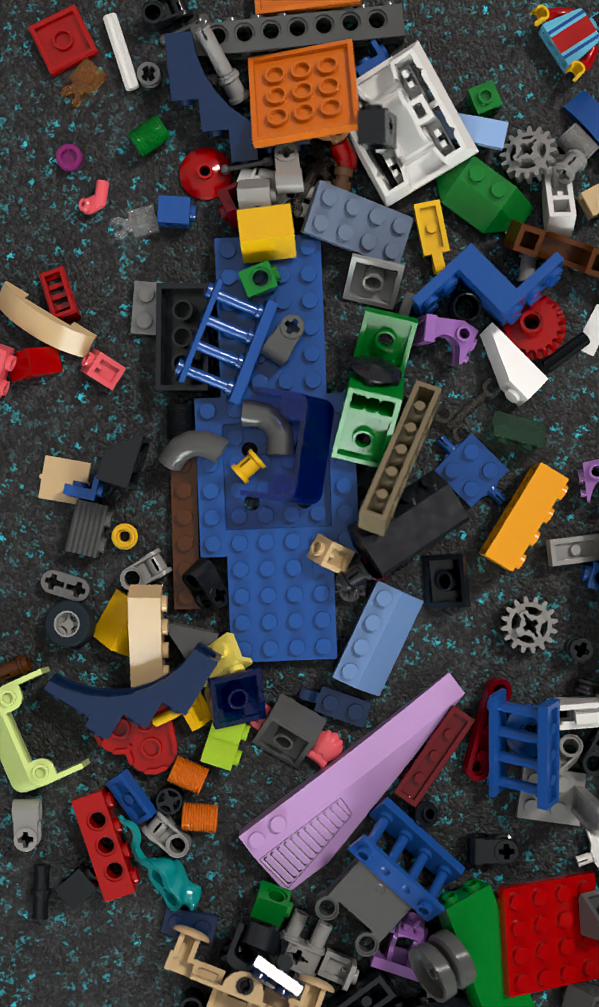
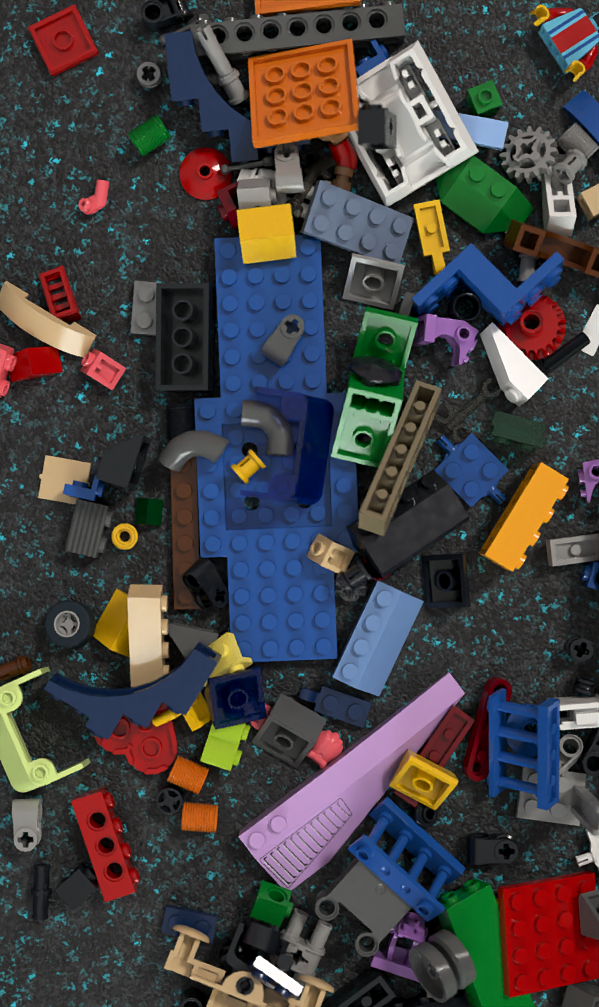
(64, 591): flat silver beam -> none
(69, 157): magenta tile -> none
(86, 79): clear orange plate -> none
(121, 51): white axle -> none
(131, 797): blue plate -> none
(140, 222): clear plate -> none
(146, 569): light grey piece -> none
(149, 511): none -> dark green slope
(165, 833): light grey piece -> none
(166, 874): teal animal -> none
(175, 212): blue brick -> none
(251, 289): green brick -> none
(252, 338): blue fence -> none
(338, 968): light grey bracket -> none
(423, 780): none -> yellow slope
(539, 618): light grey gear -> none

